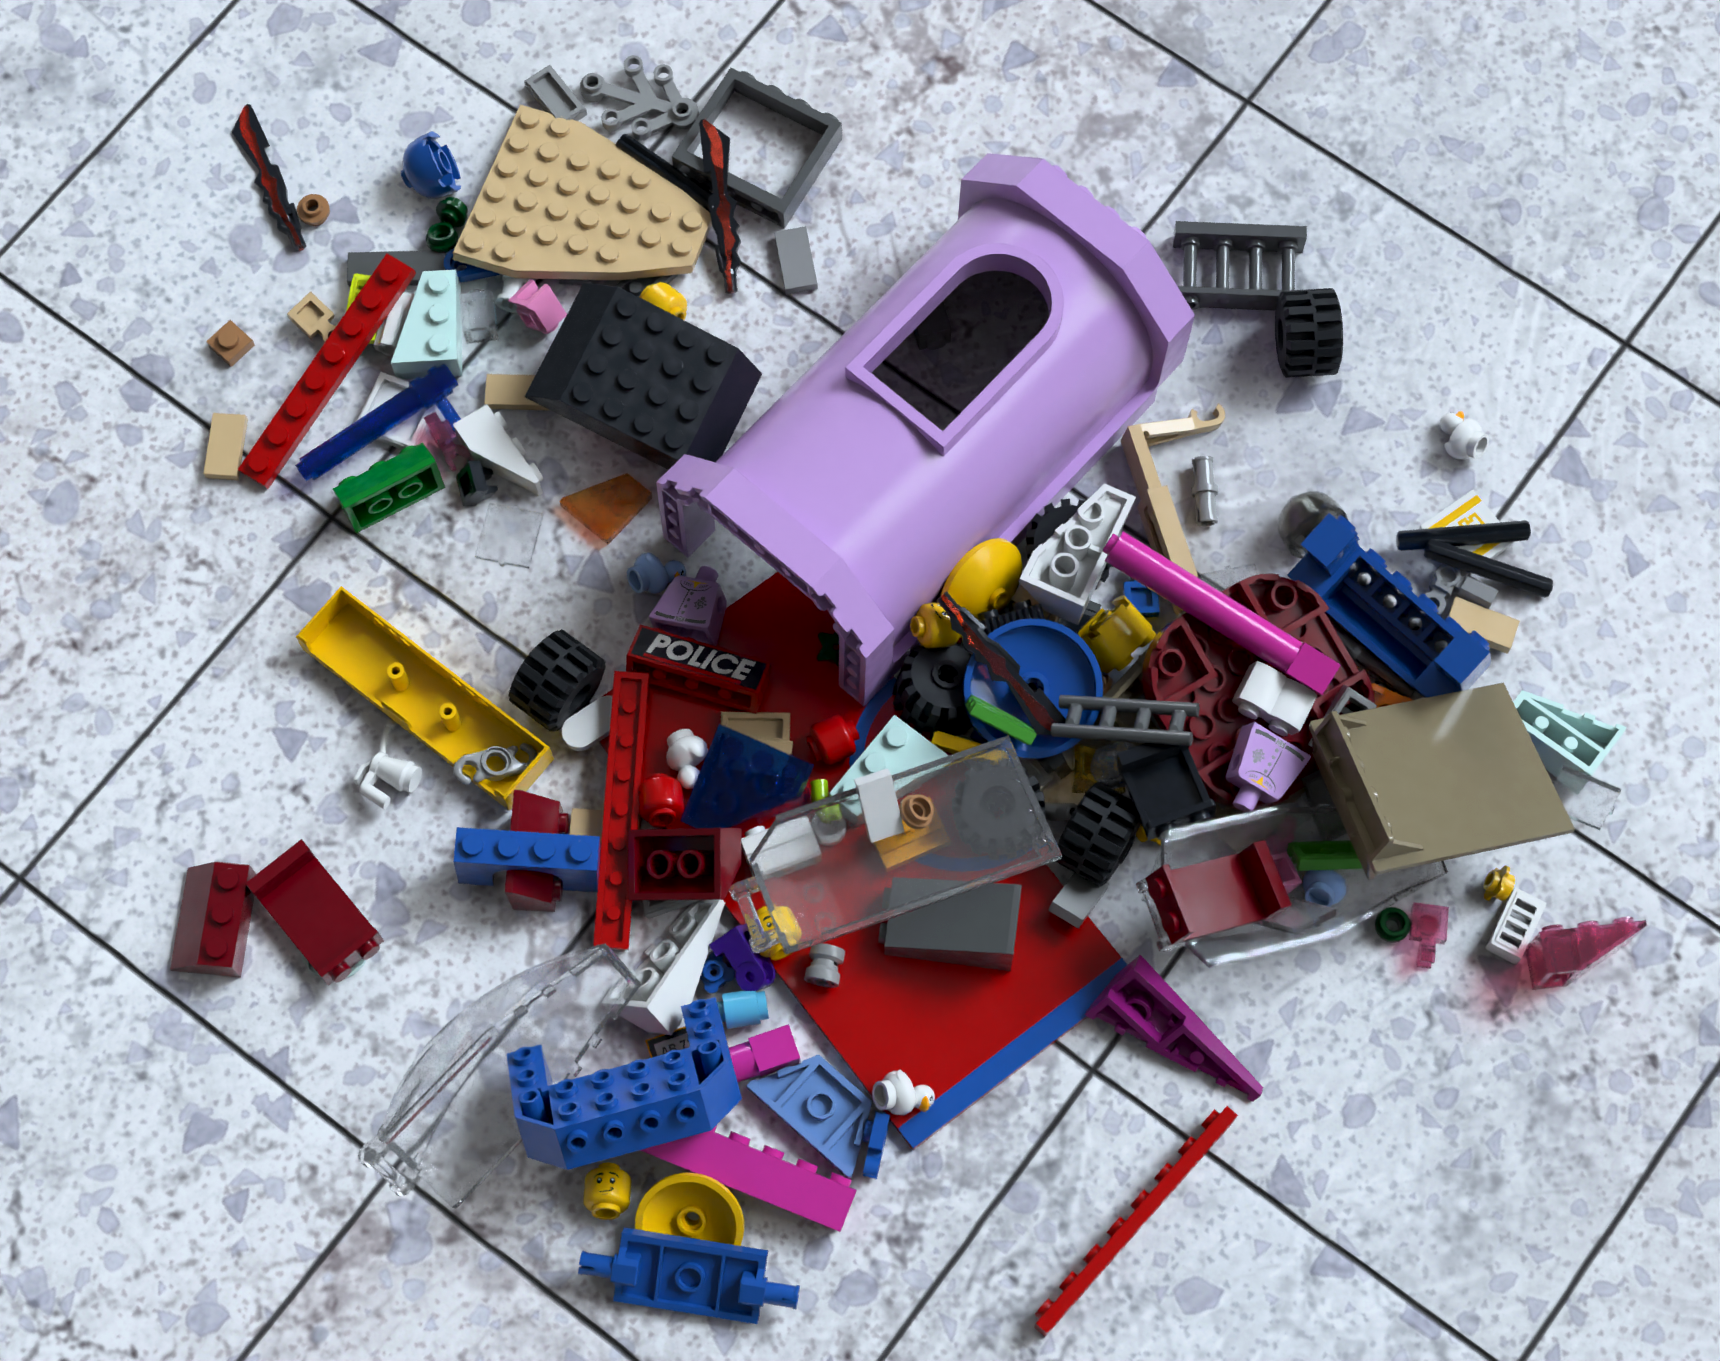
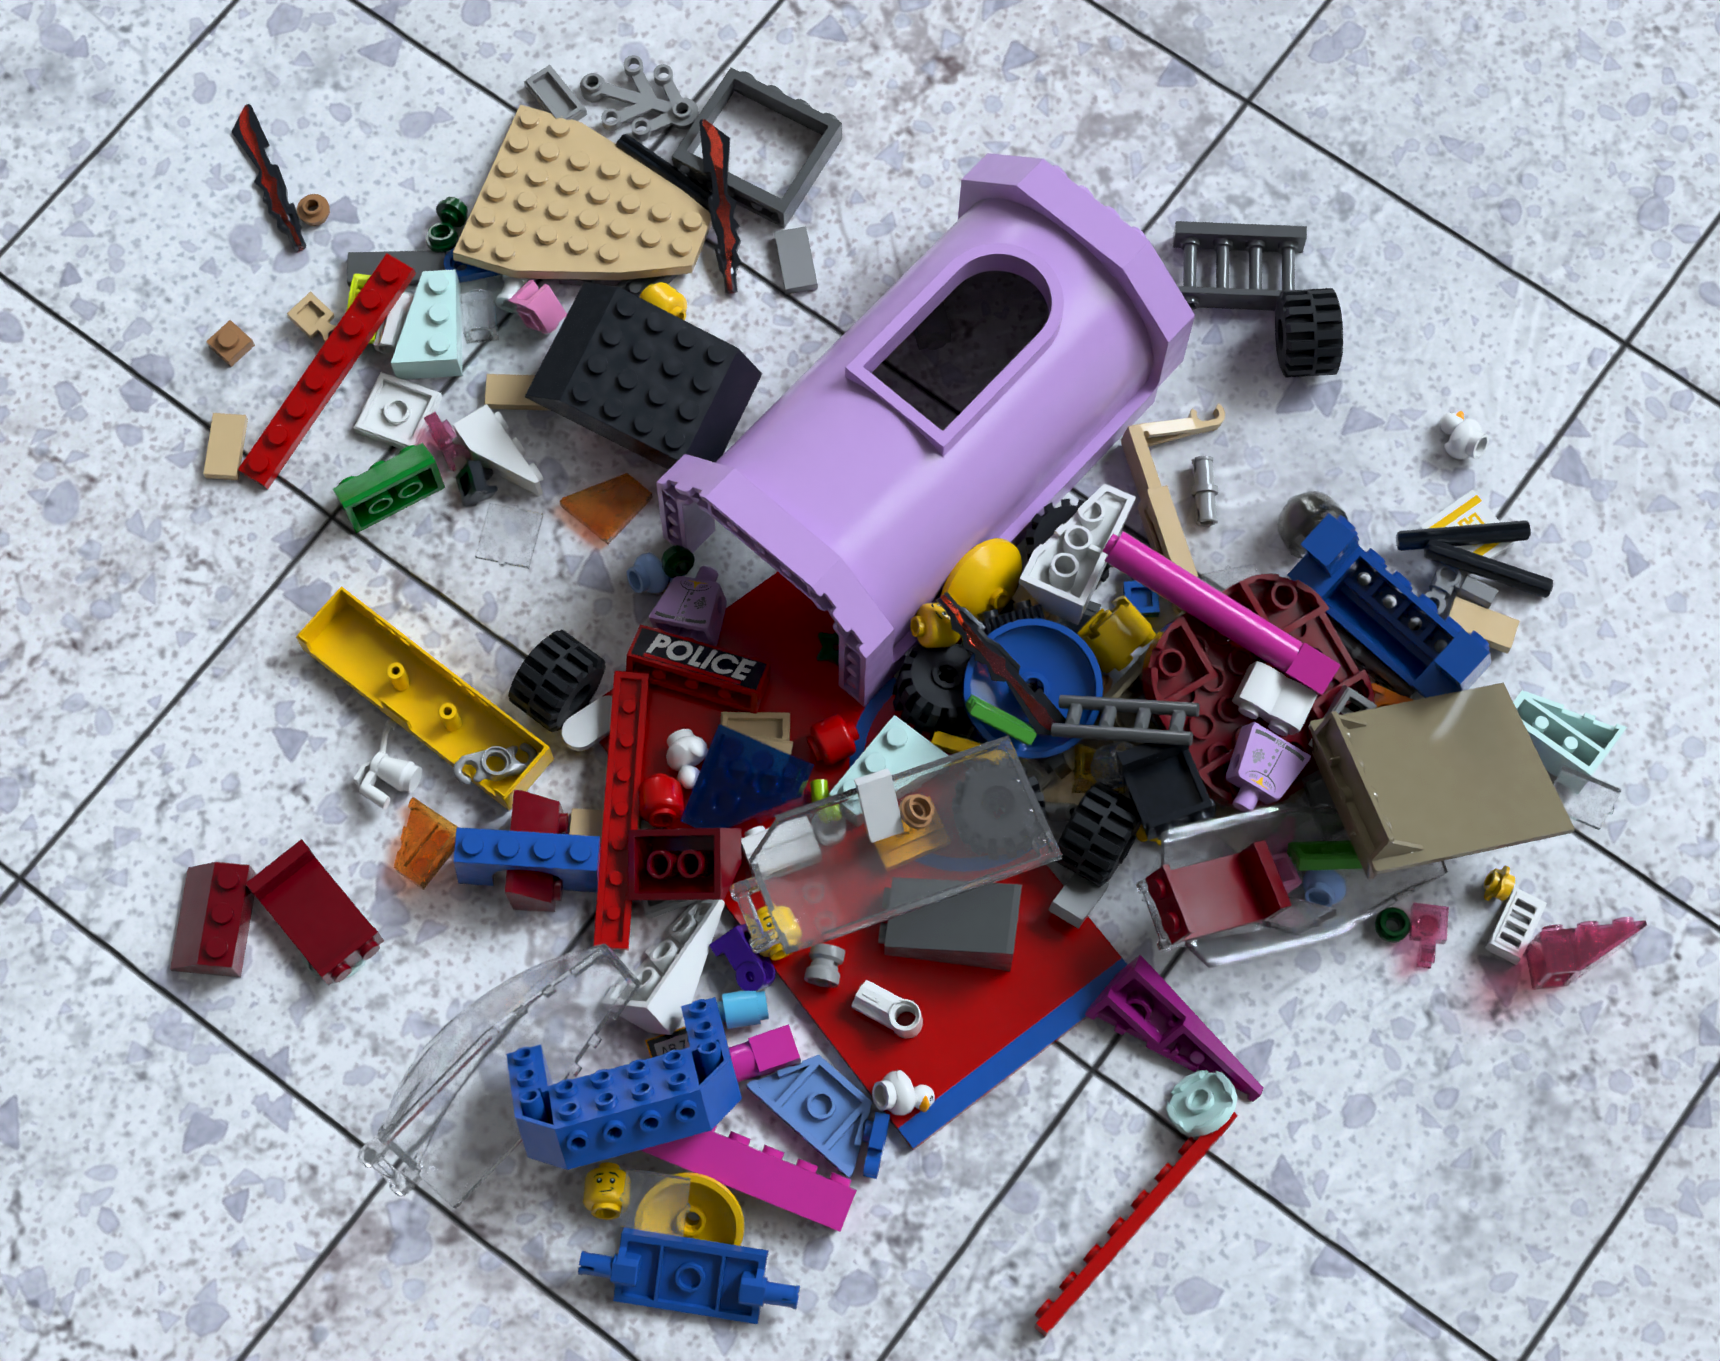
(420, 395): clear blue cylinder -> none
(425, 844): none -> clear orange wing
(430, 167): blue cylinder -> none
(655, 1202): none -> clear piece
(677, 561): none -> dark green plate
(723, 975): blue plate -> none
(886, 1008): none -> white piece
(1202, 1103): none -> light aqua tile

